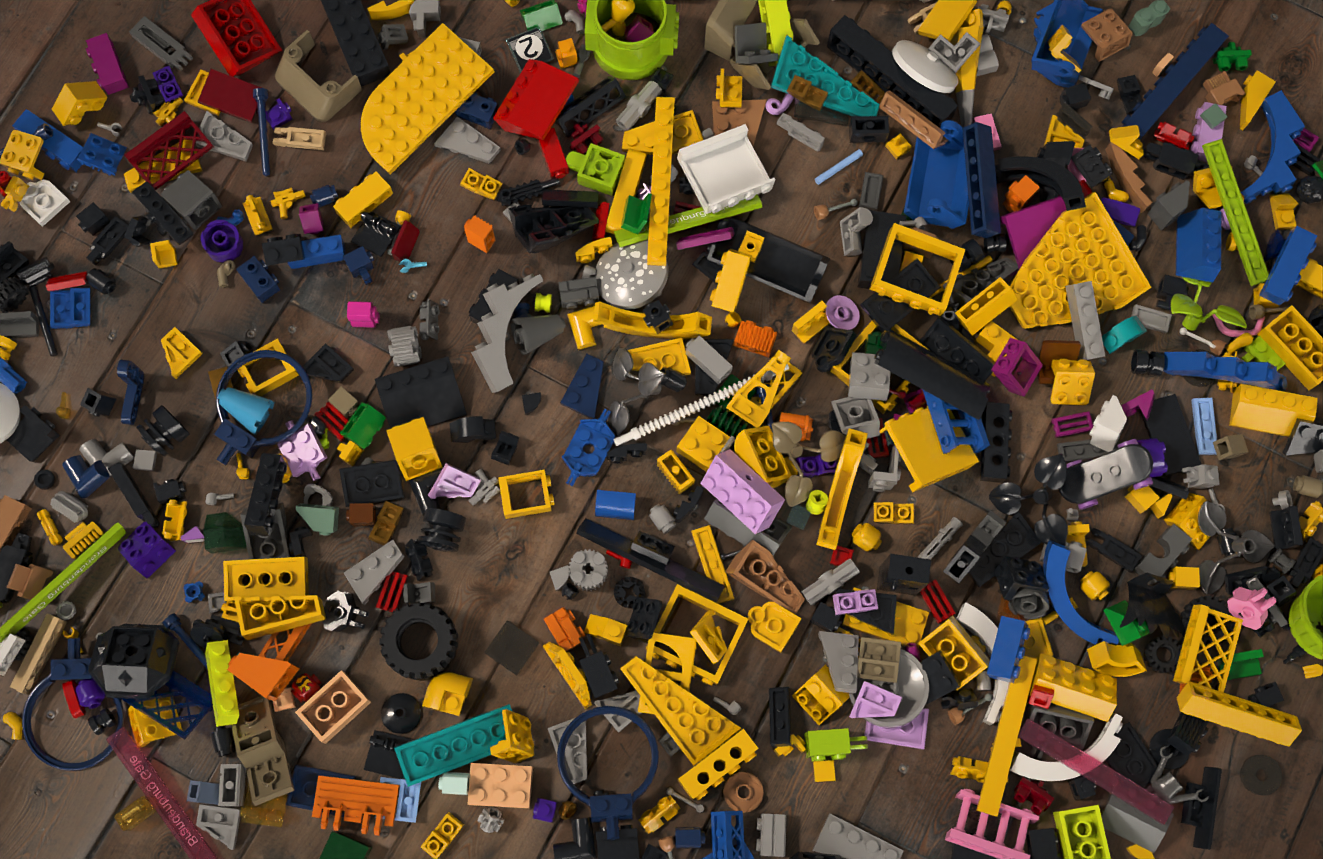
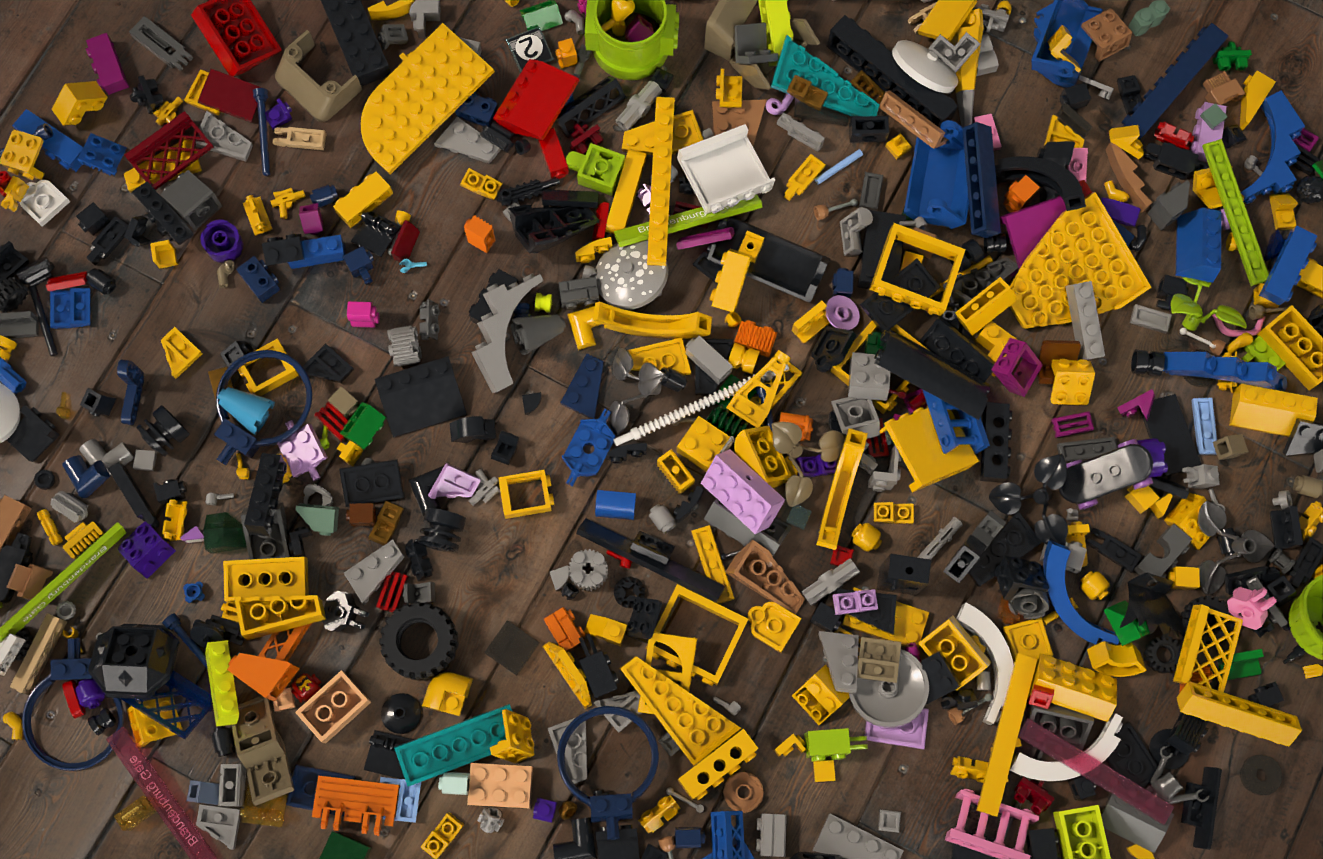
(111, 128): light grey hand -> none
(167, 84): dark purple slope -> none
(215, 602): flat silver tile -> none
(236, 218): blue arm -> none
(320, 425): black arm -> none
(414, 448): yellow brick -> none
(498, 136): none -> black piece
(635, 213): green panel -> none
(657, 316): black brick -> none
(709, 637): yellow wing -> none
(743, 358): none -> yellow wheel
(780, 717): black tile -> none
(803, 176): none -> yellow hinge
(816, 502): neon yellow wheel -> none
(842, 283): none -> dark blue window
(875, 702): lavender wing -> none
(889, 821): none -> light grey tile
(934, 583): red tile -> none
(1008, 649): blue brick -> none
(1091, 167): black bracket -> none
(1108, 425): white slope -> none
(1123, 333): teal brick -> none
(1162, 64): light nougat tile -> none
(1232, 136): none -> black slope

